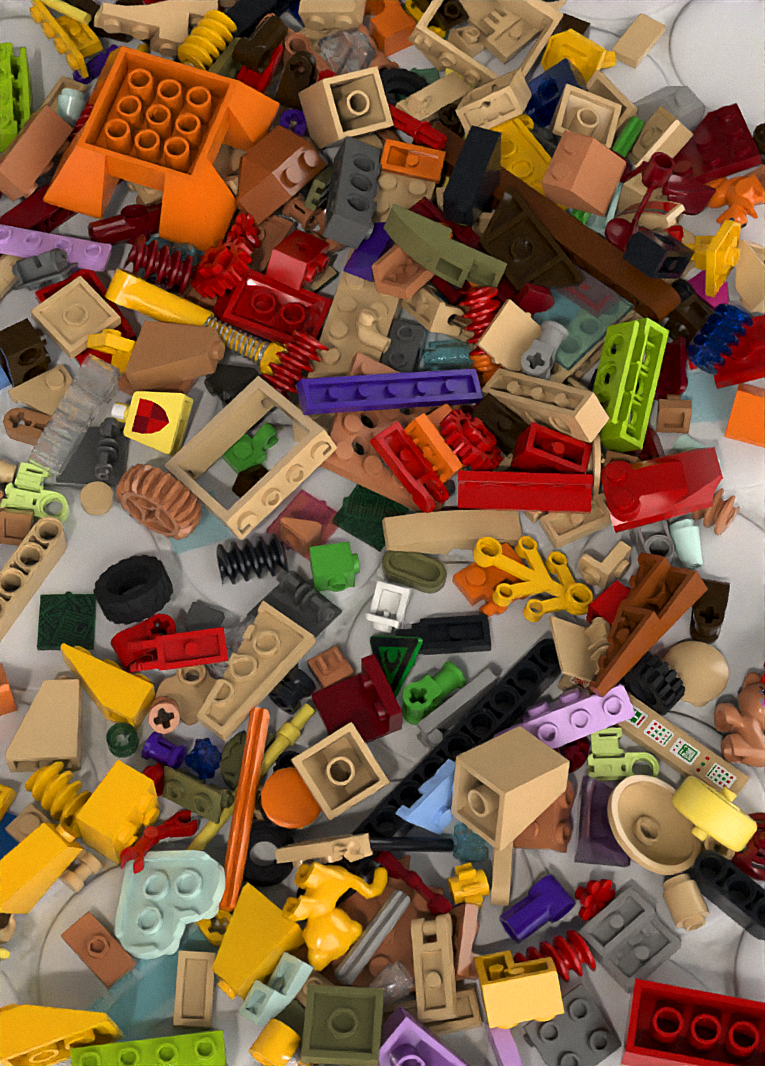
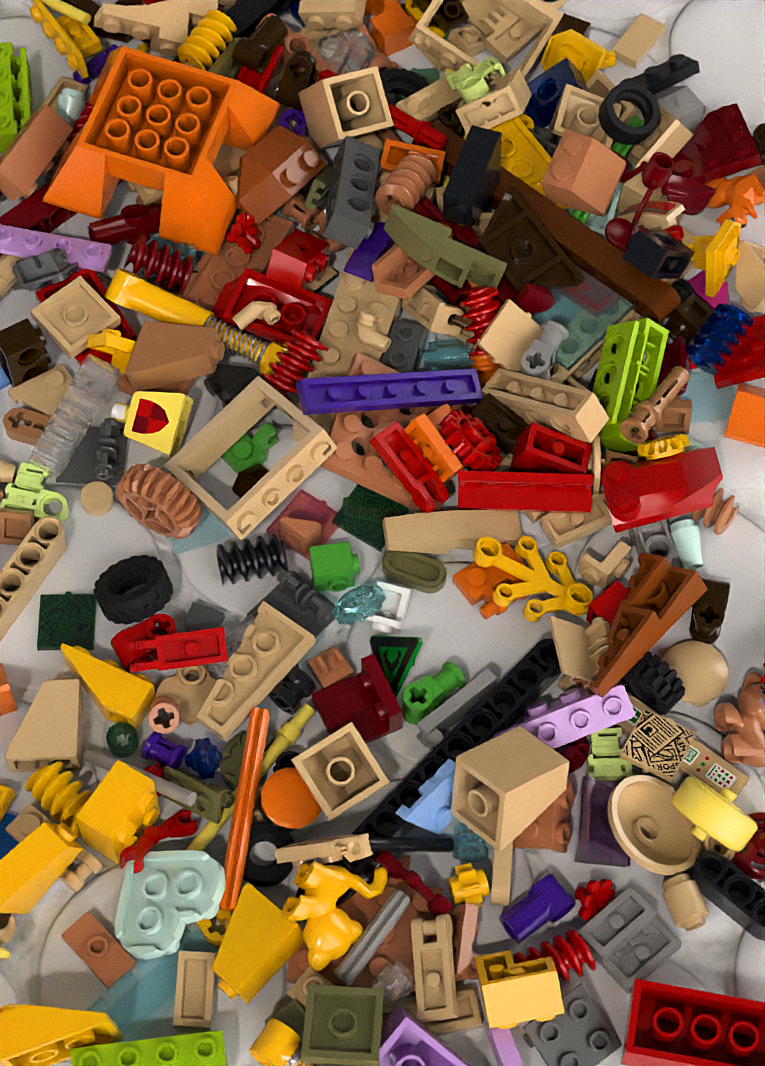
(161, 785): none -> light grey bar
(221, 268): red gear -> none
(257, 310): none -> tan arm
(269, 1000): light aqua slope -> none
(358, 604): none -> clear light blue gear
(406, 183): none -> nougat piece
(451, 634): black hinge -> none
(471, 82): none -> yellowish green piece
(639, 97): none -> black tyre
(657, 745): none -> tan piece
(663, 446): none -> yellow gear
(666, 74): none -> black plate
(673, 382): none -> medium nougat pin

